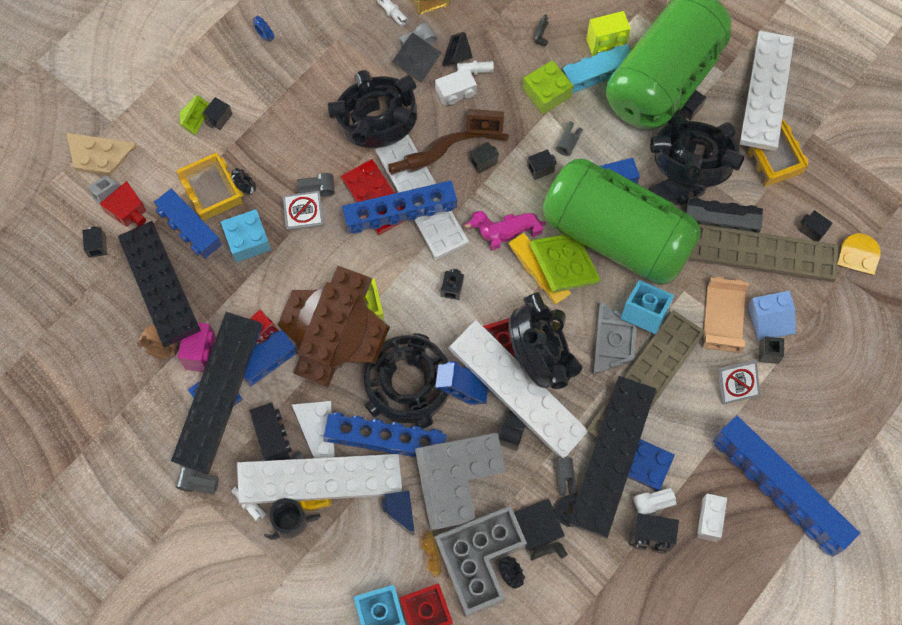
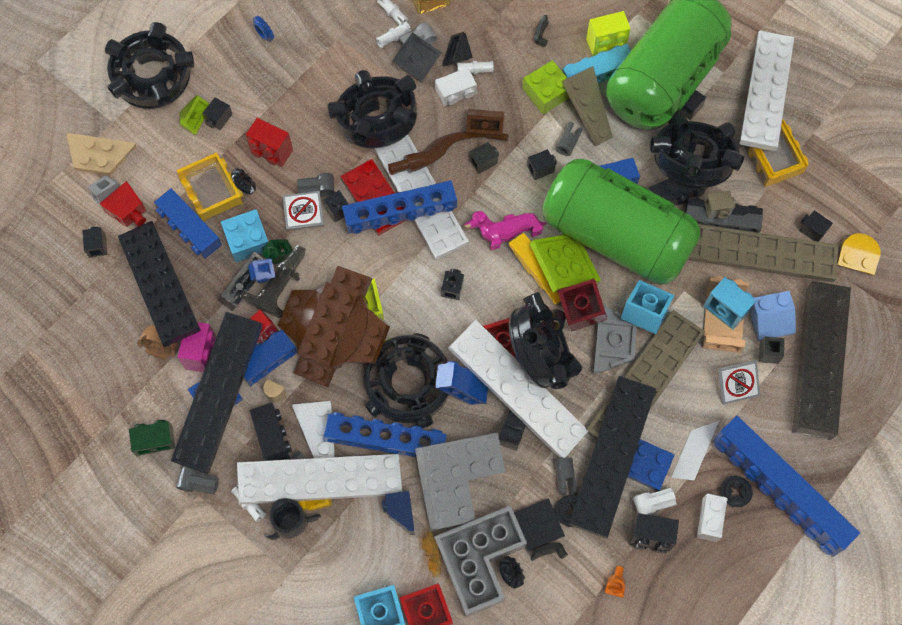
(151, 438): none -> dark green brick
(153, 90): none -> black piece
(241, 282): none -> black brick
(261, 270): none -> blue brick
(268, 296): none -> clear smoke piece
(269, 142): none -> red brick
(273, 250): none -> dark green brick
(274, 391): none -> tan brick
(334, 205): none -> black brick
(393, 34): none -> white pin
(582, 305): none -> dark red brick
(587, 99): none -> dark tan wing
(616, 583): none -> orange piece
(694, 452): none -> white sticker
(719, 204): none -> dark tan brick
(729, 303): none -> medium azure brick
(735, 482): none -> black gear
(821, 361): none -> clear smoke brick

